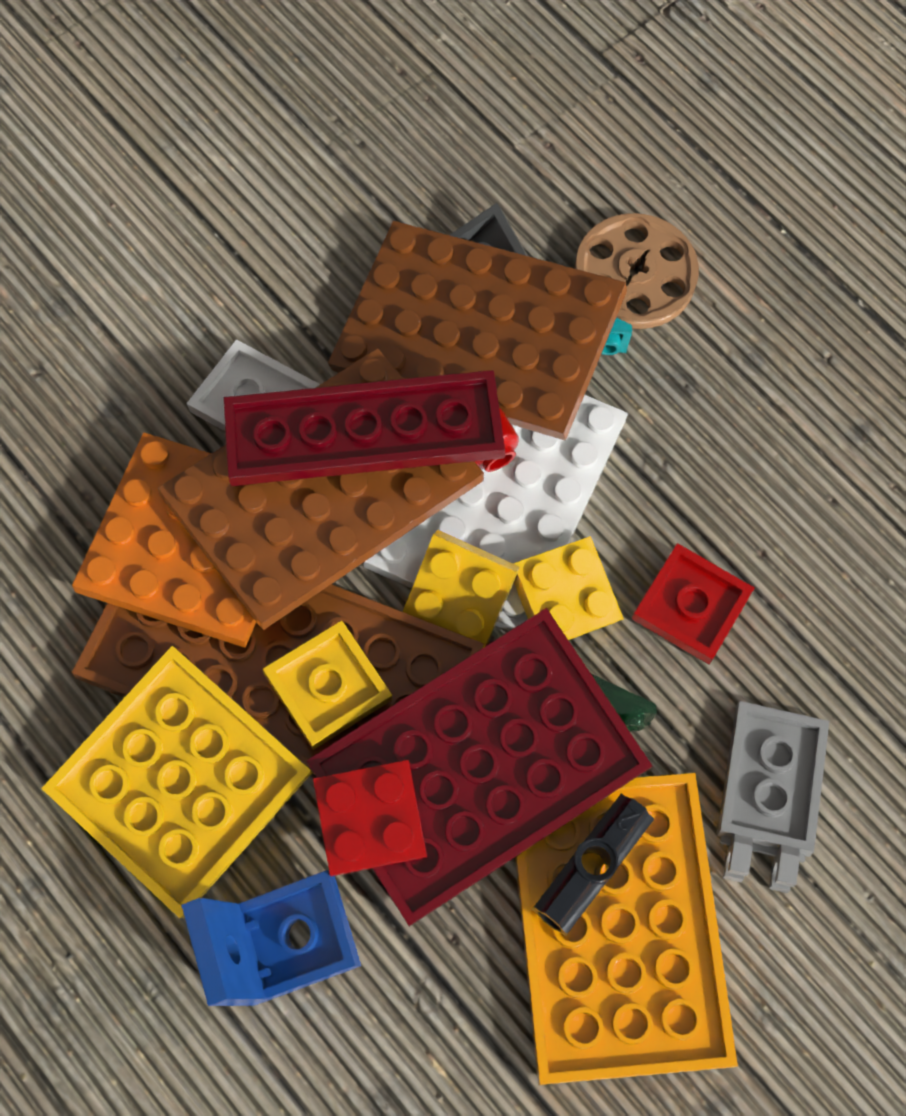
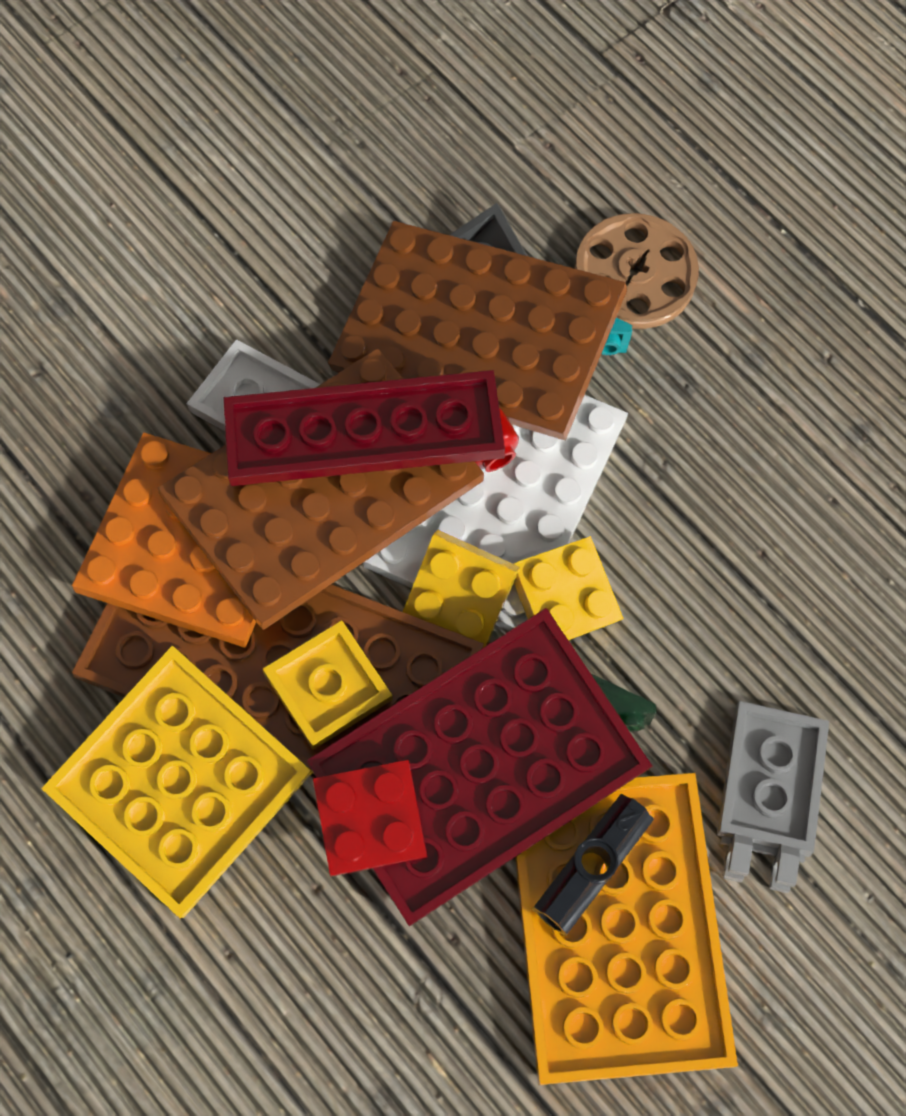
(247, 946): blue bracket -> none
(693, 603): red plate -> none

